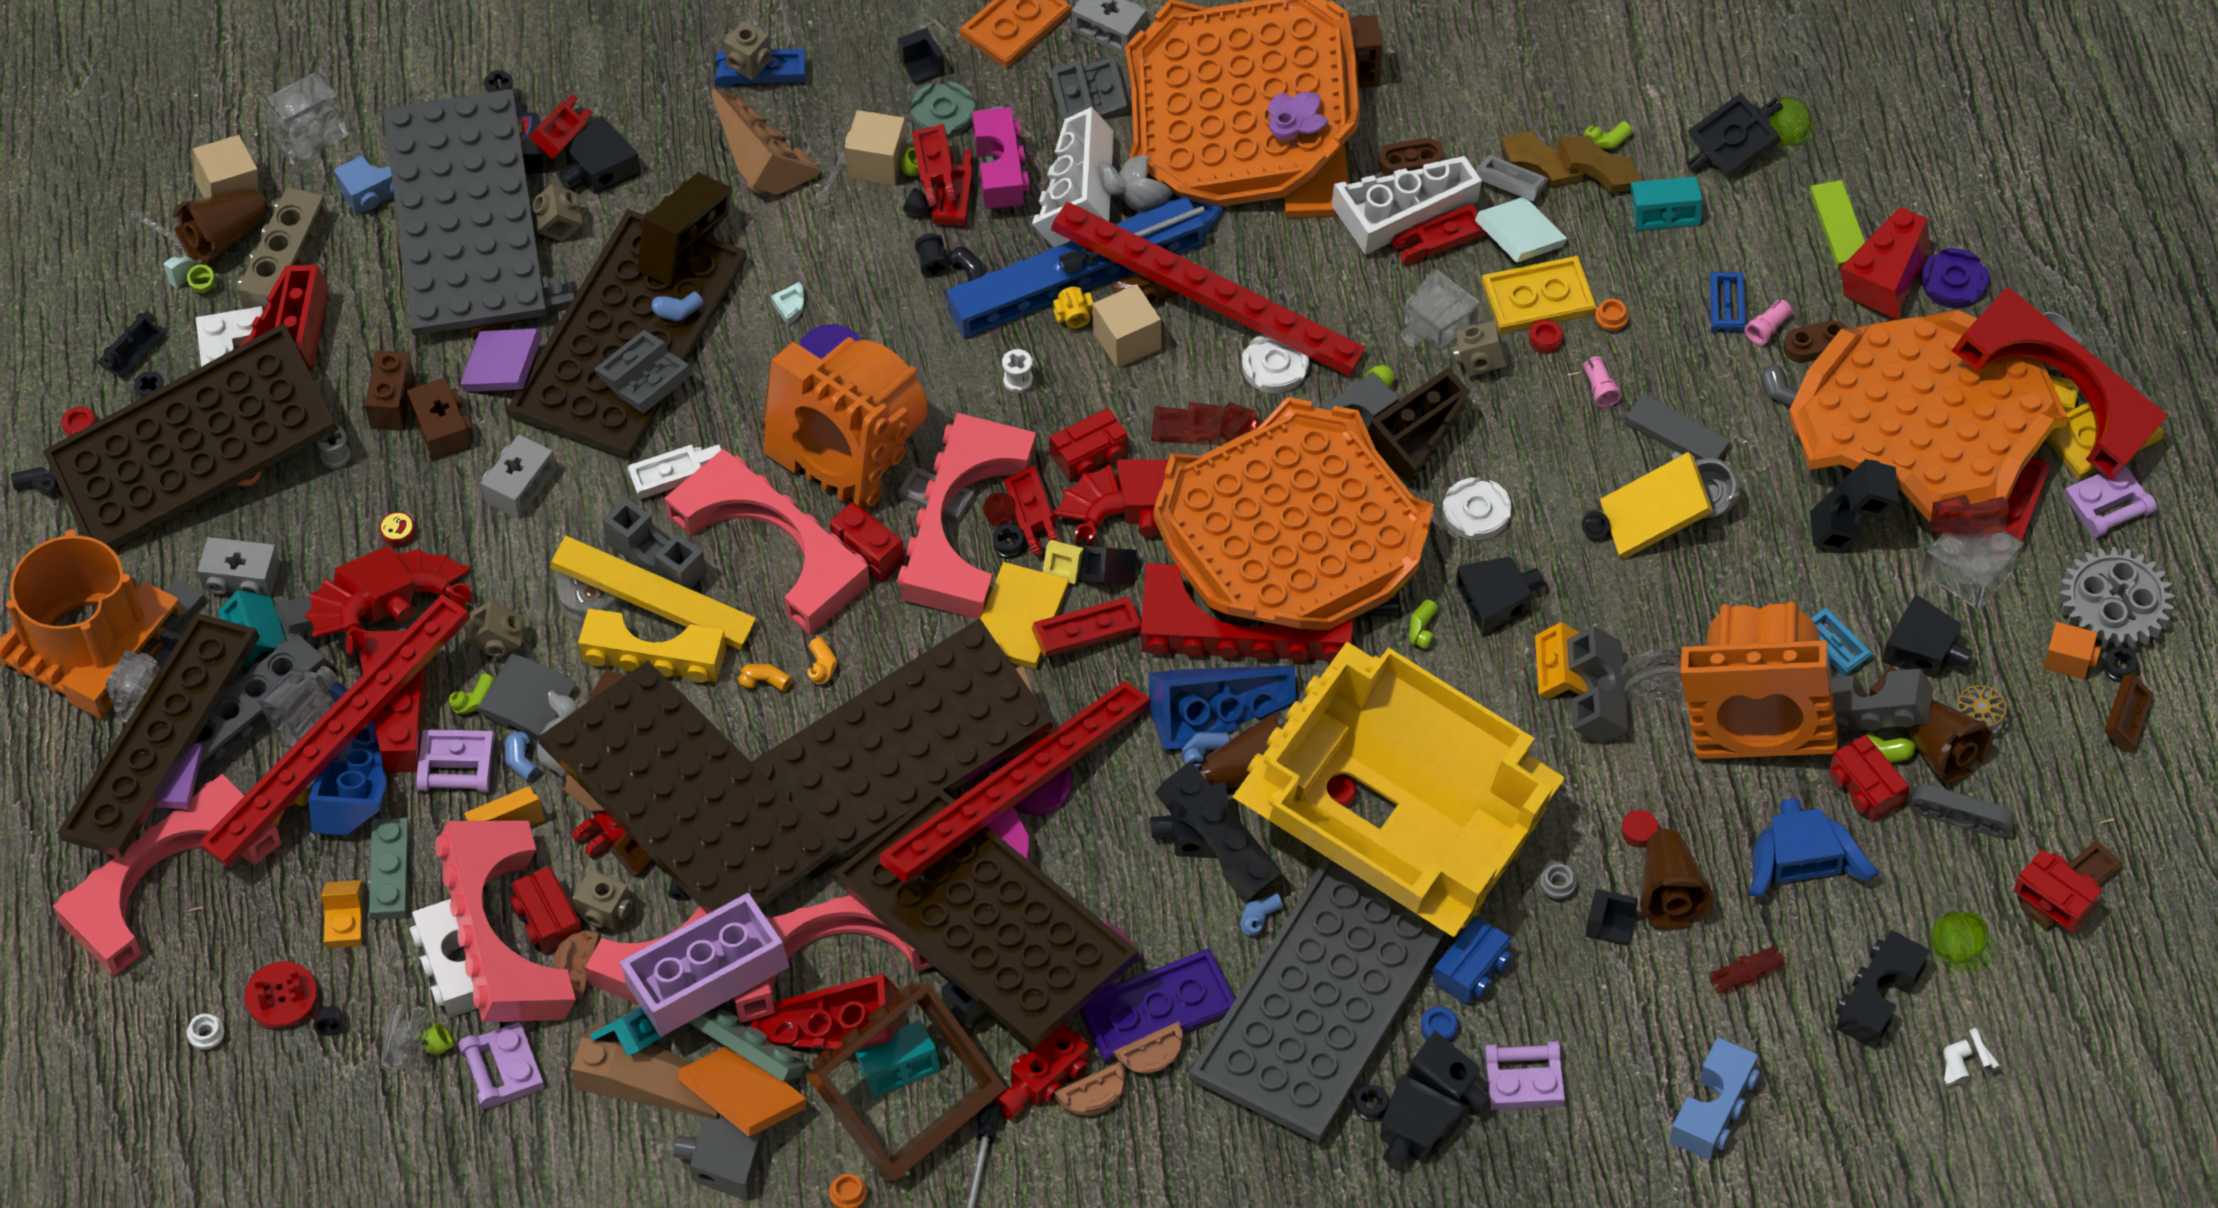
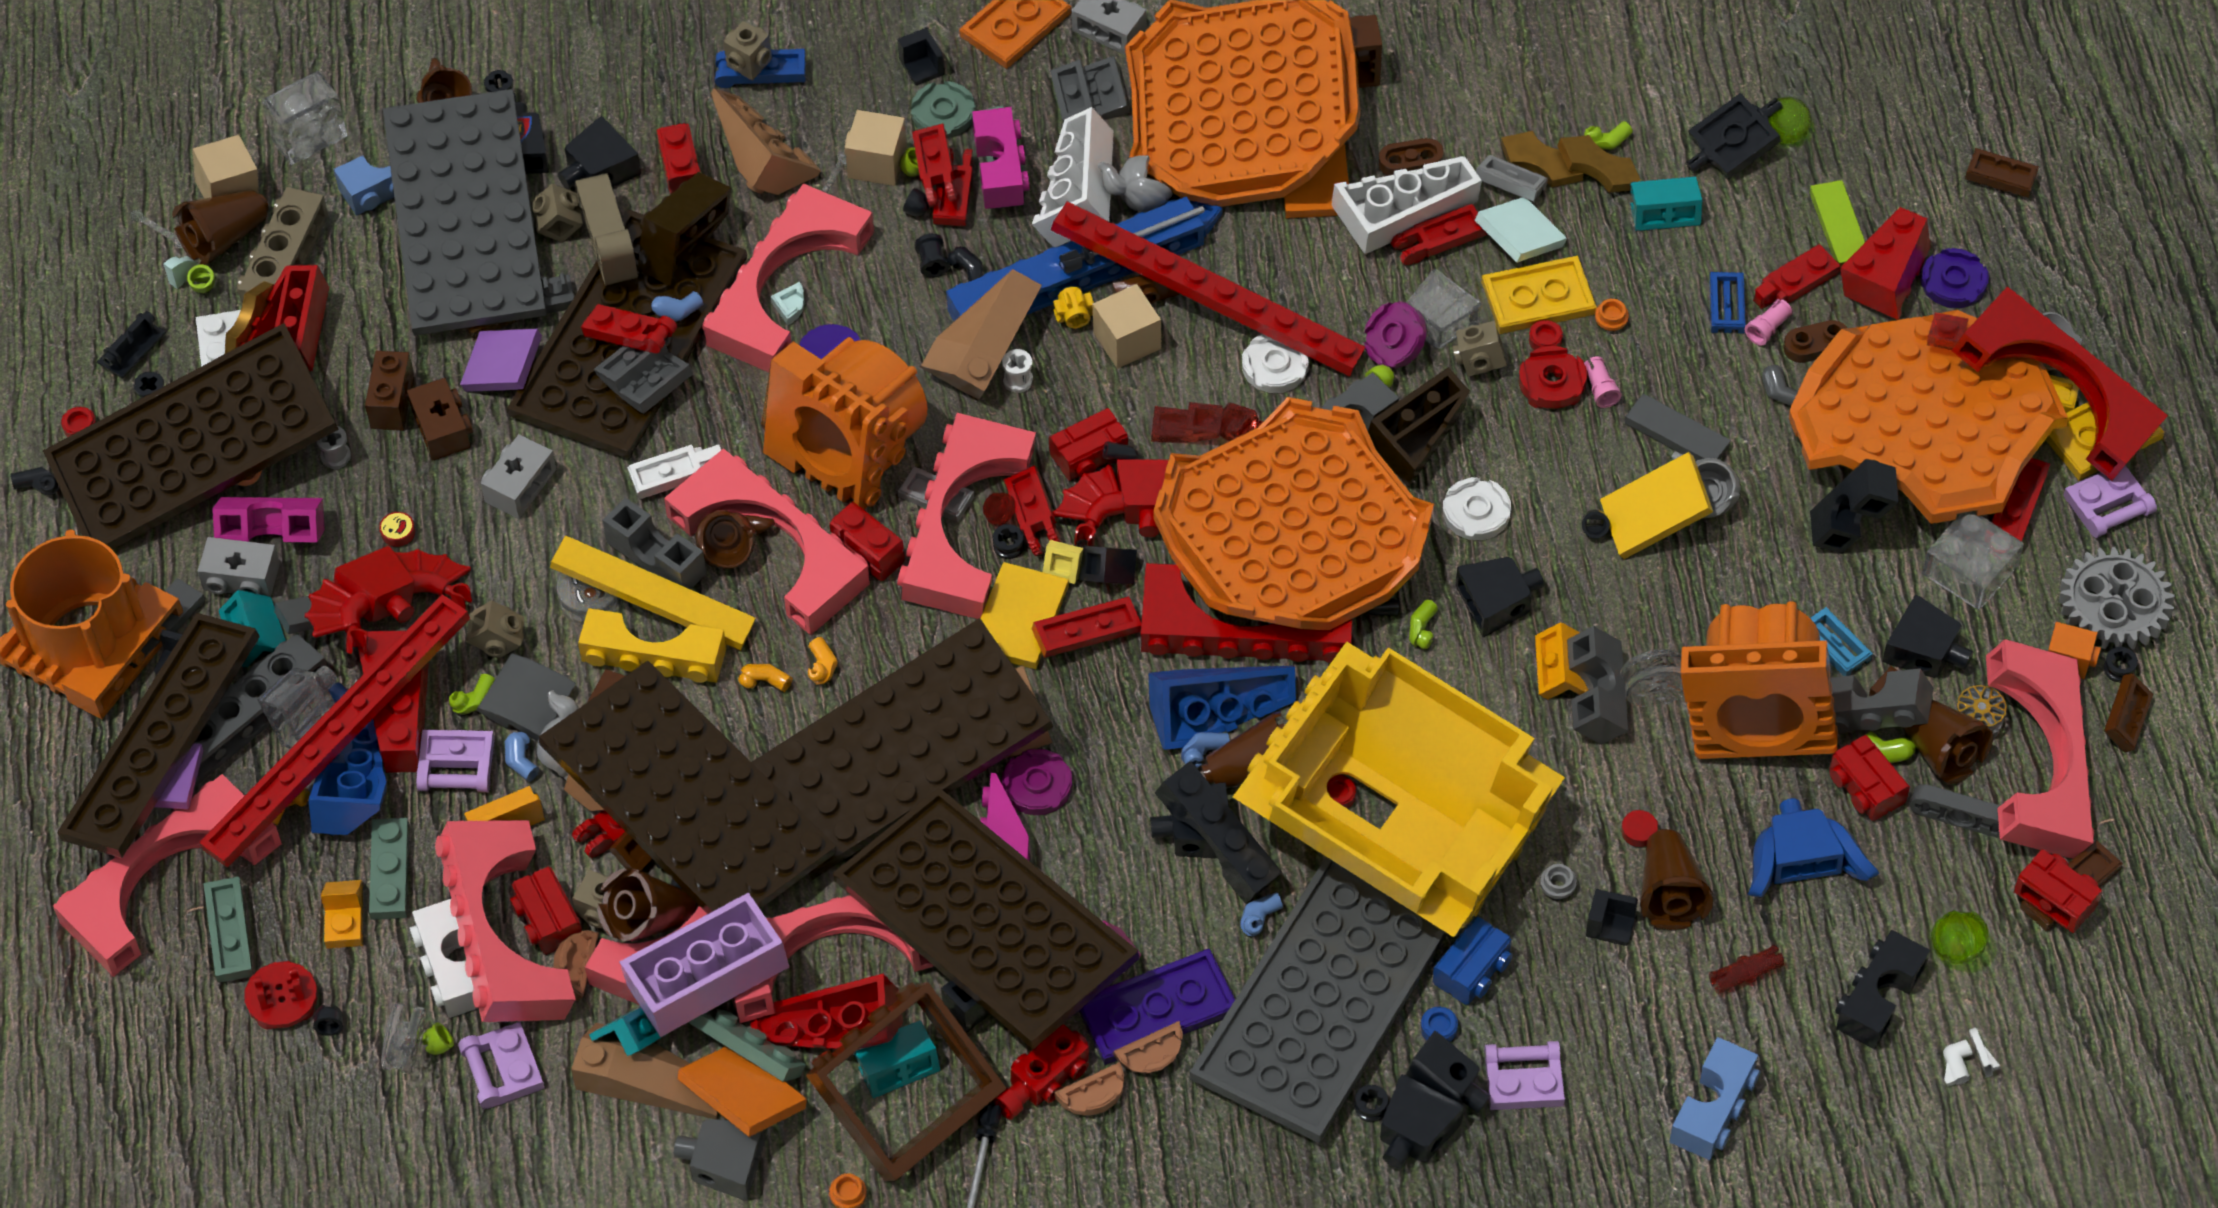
(130, 682): clear brick -> none
(202, 1023): white plate -> none
(228, 929): none -> sand green plate
(253, 305): none -> pearl gold tile
(254, 516): none -> dark pink arch
(443, 83): none -> reddish brown hair
(560, 127): red hinge -> none
(606, 229): none -> dark tan beam
(628, 328): none -> red plate
(641, 905): none -> reddish brown cone
(677, 154): none -> red brick
(729, 537): none -> reddish brown hair
(808, 224): none -> coral arch
(978, 340): none -> medium nougat wedge
(1014, 782): red plate -> none
(1120, 451): none -> black arm
(1295, 115): medium lavender plate -> none
(1395, 334): none -> magenta tile
(1552, 393): none -> red plate
(1797, 277): none -> red hinge
(1946, 330): none -> clear red plate
(1961, 517): clear red slope -> none
(2002, 172): none -> reddish brown plate
(2051, 693): none -> coral arch

